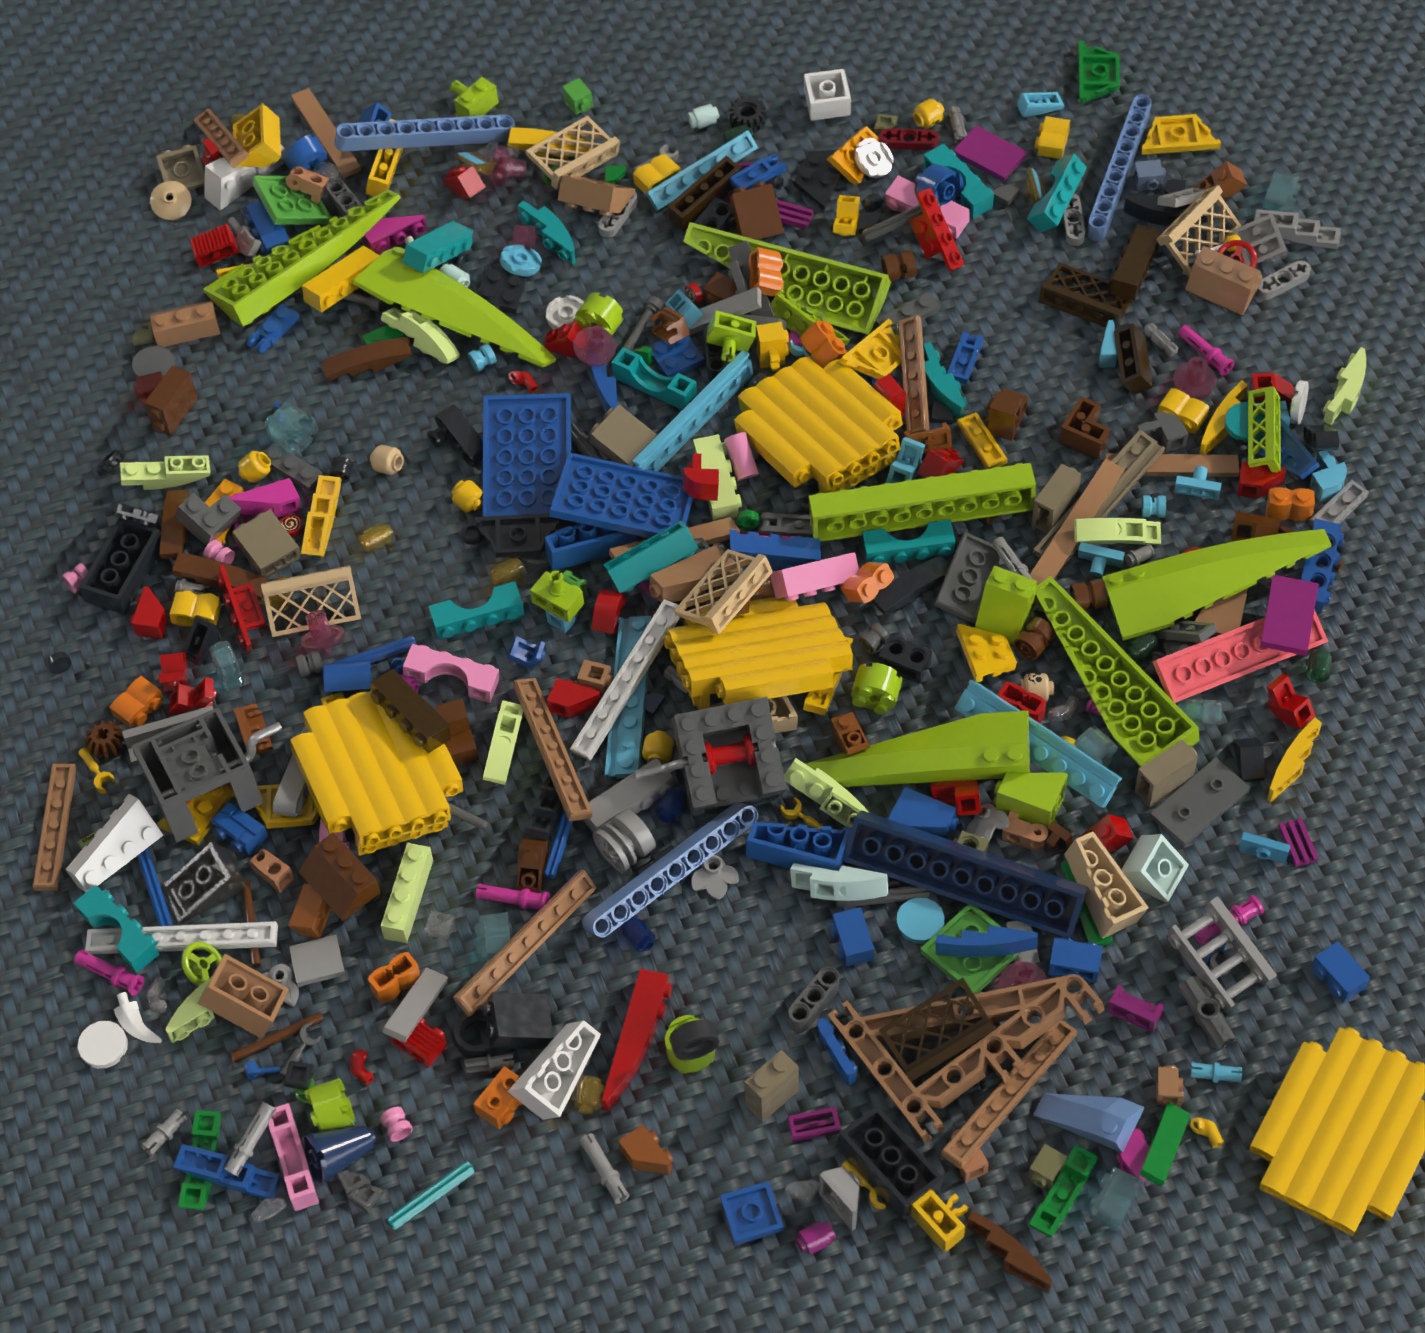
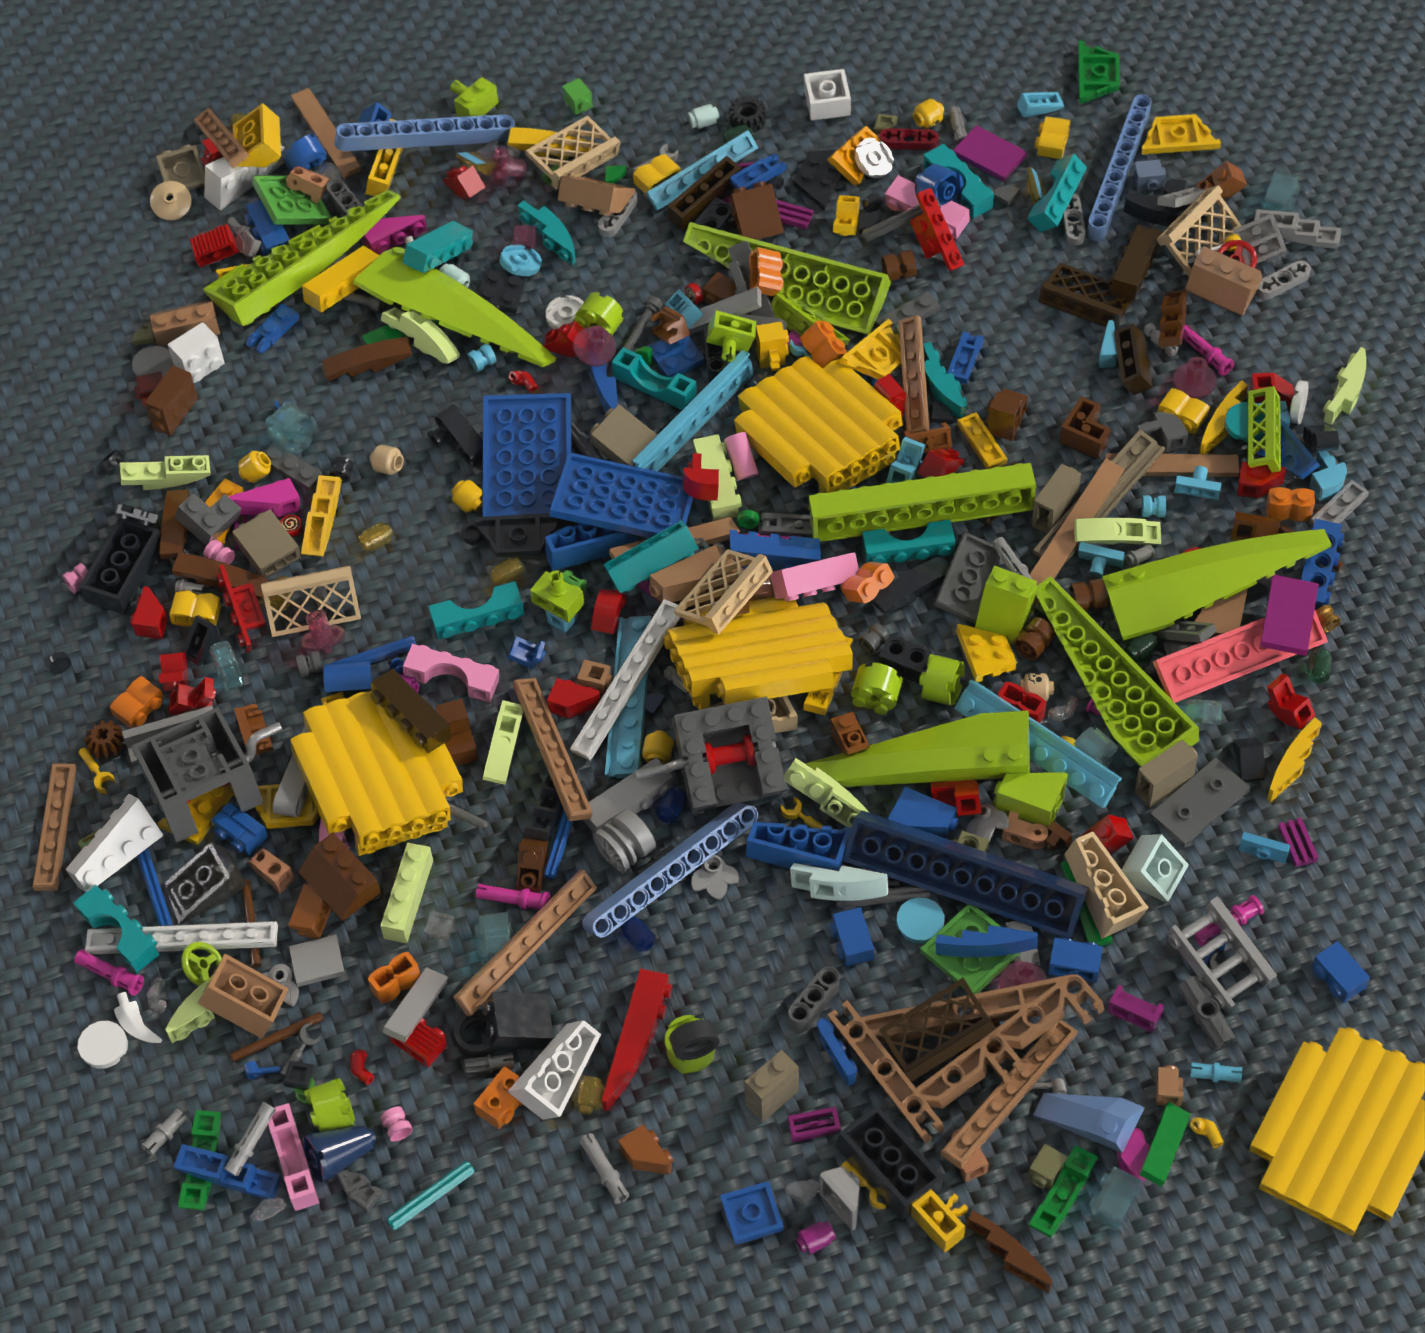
(197, 352): none -> white brick
(942, 680): none -> lime brick
(1057, 1085): none -> light grey hand
(1173, 318): none -> reddish brown slope
(1327, 618): none -> pearl gold wheel

